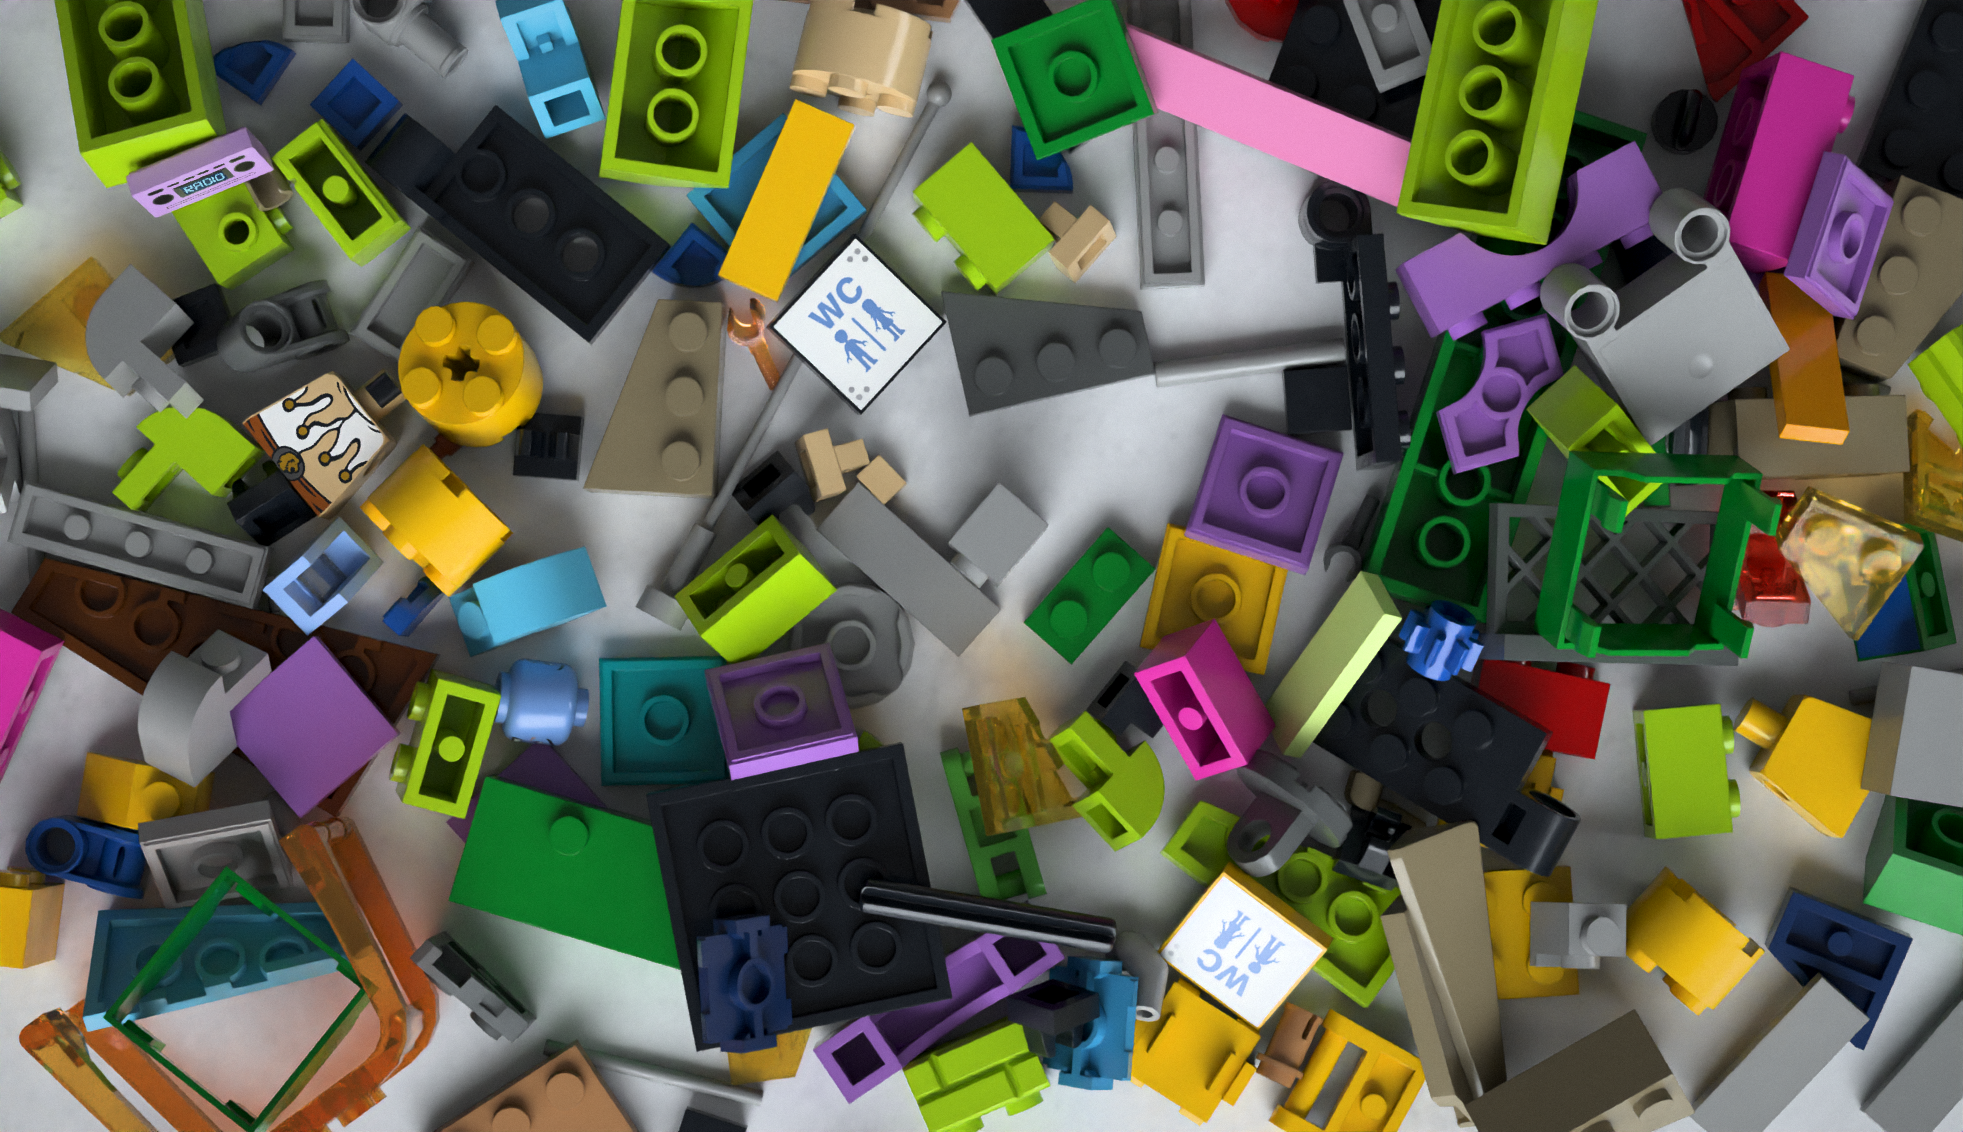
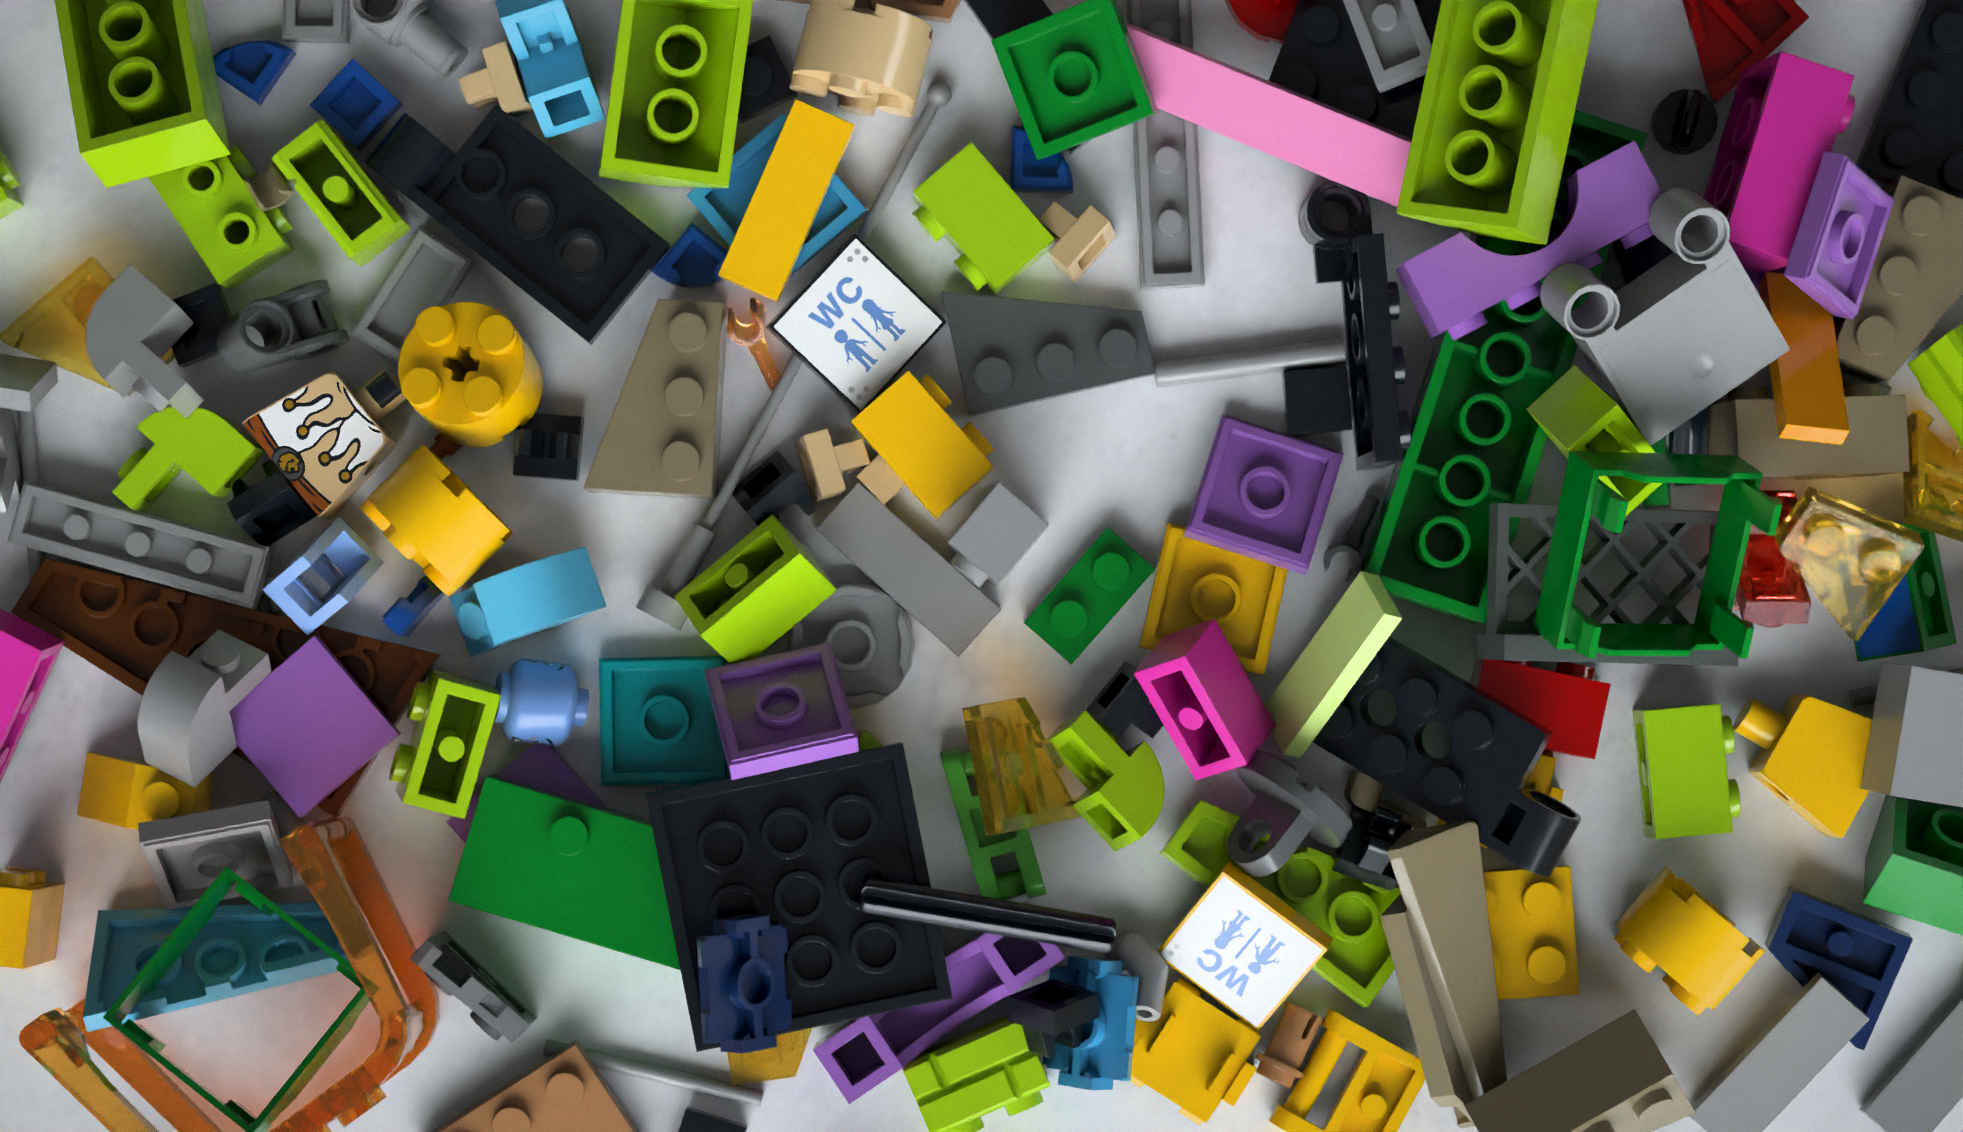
(103, 858): blue piece -> none
(199, 172): lavender tile -> none
(498, 82): none -> tan tile
(764, 80): none -> black plate
(924, 443): none -> yellow brick
(1441, 640): blue gear -> none
(1513, 368): medium lavender tile -> none
(1576, 934): light grey brick -> none

